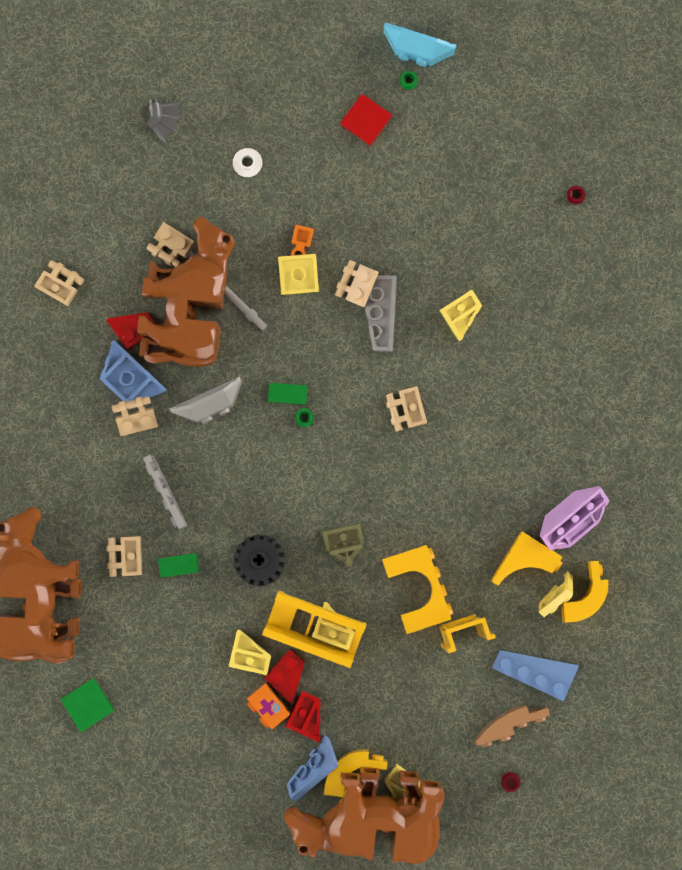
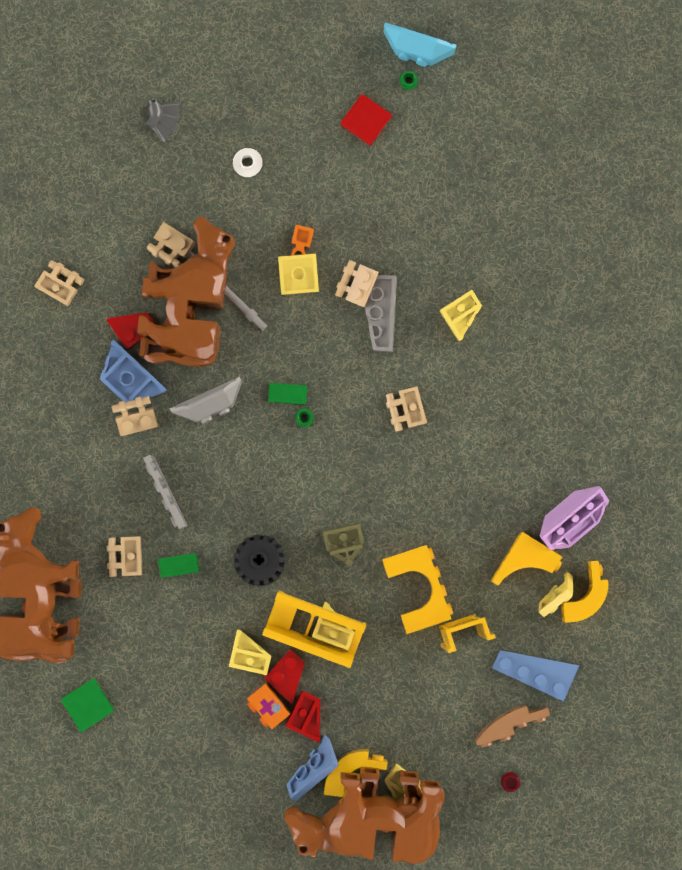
(580, 191): dark red plate -> none

